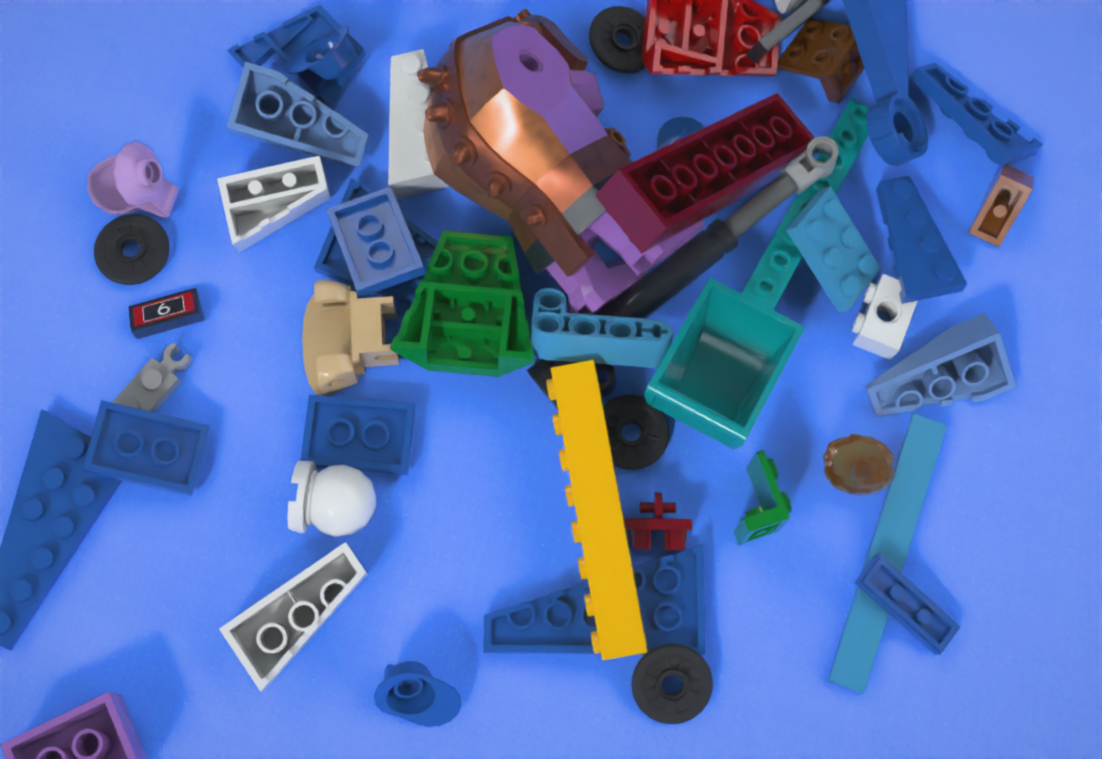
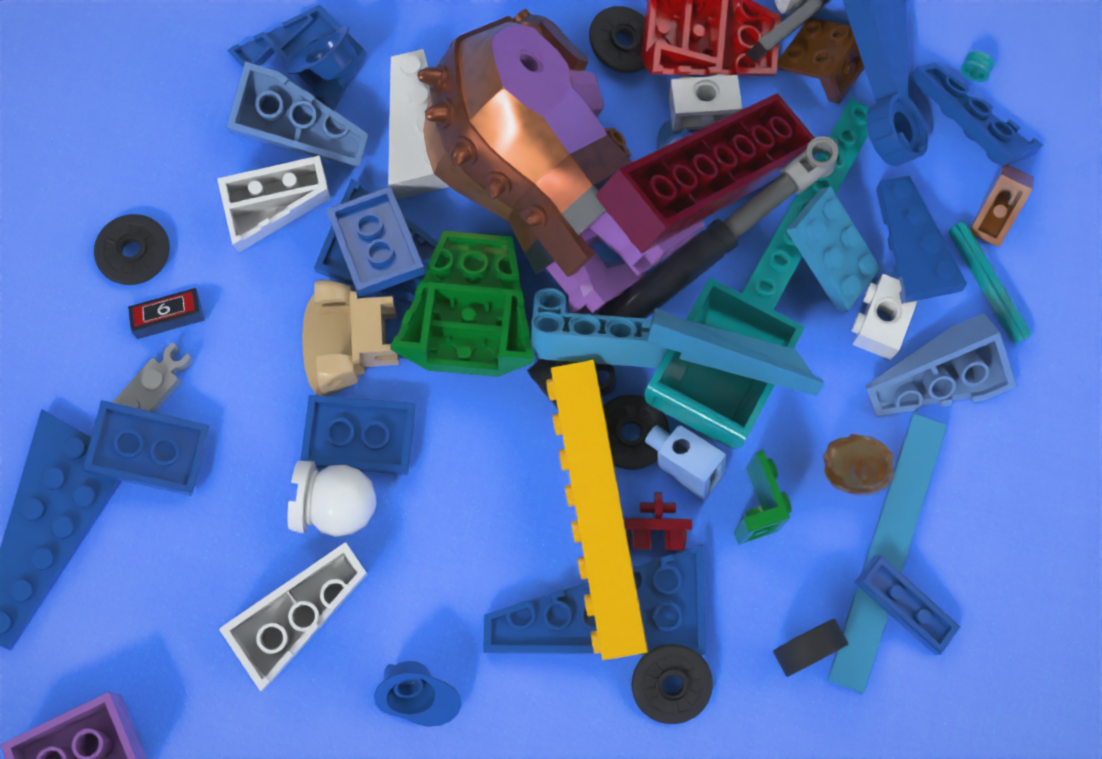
(131, 183): lavender animal -> none
(688, 459): none -> light blue torso
(691, 112): none -> white brick
(733, 353): none -> dark azure wedge
(810, 647): none -> black tyre
(977, 66): none -> teal bush
(989, 282): none -> teal axle

